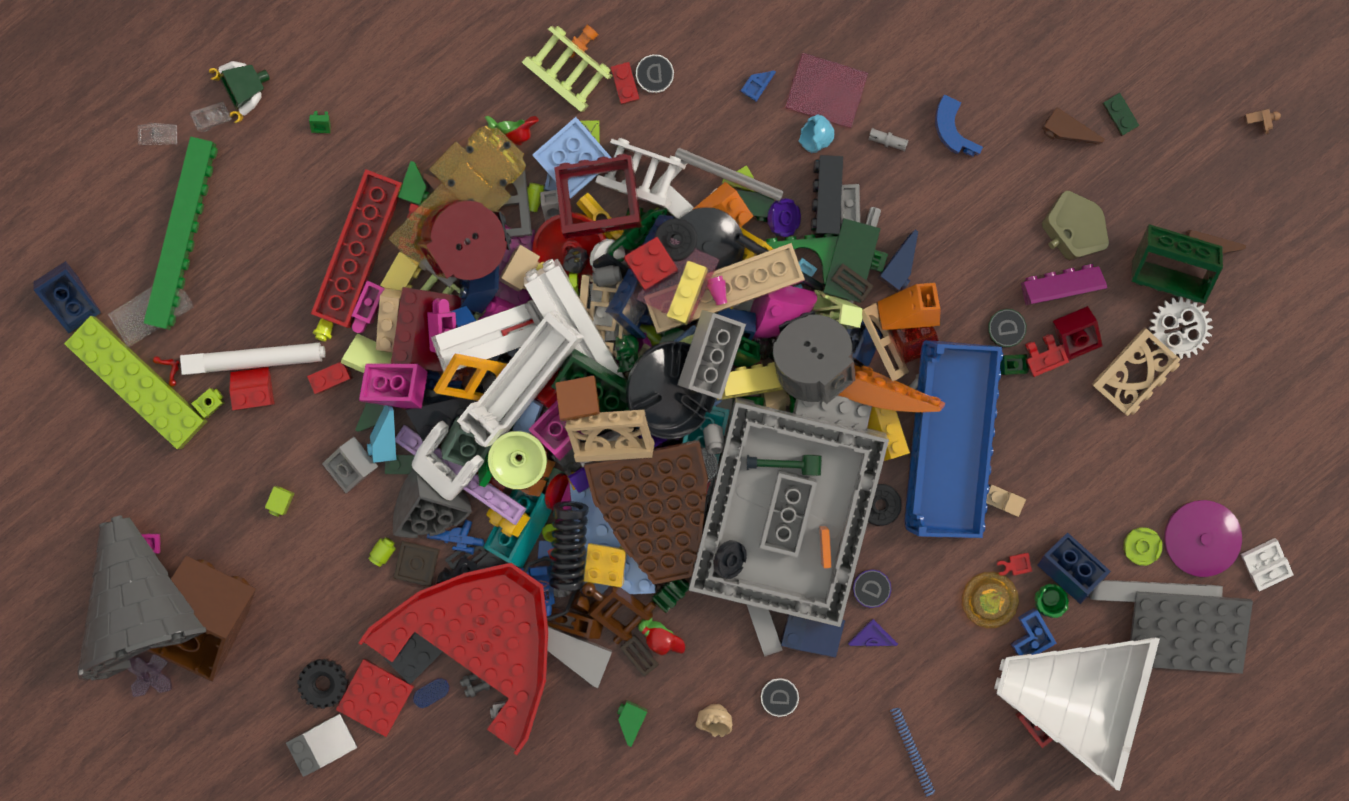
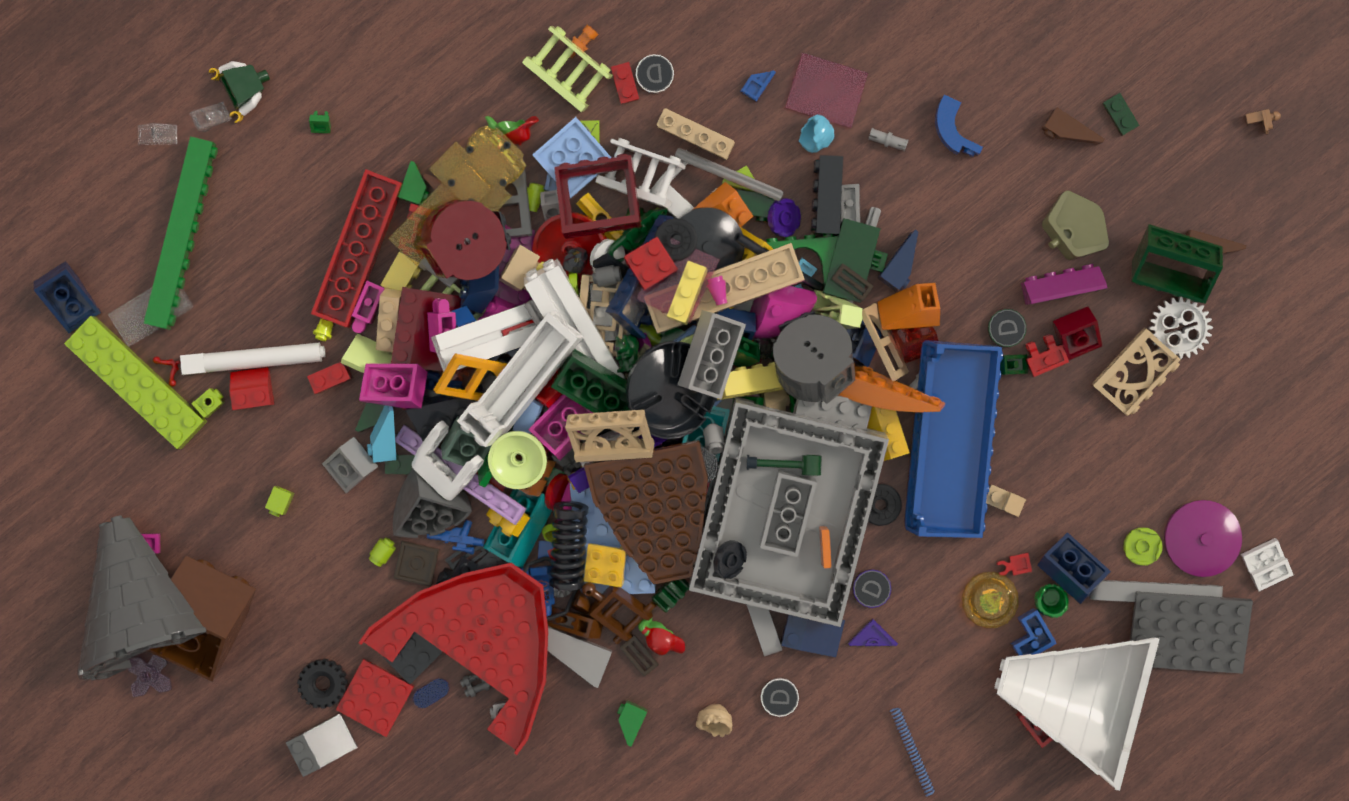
(577, 398): dark orange tile -> none
(695, 133): none -> tan fence

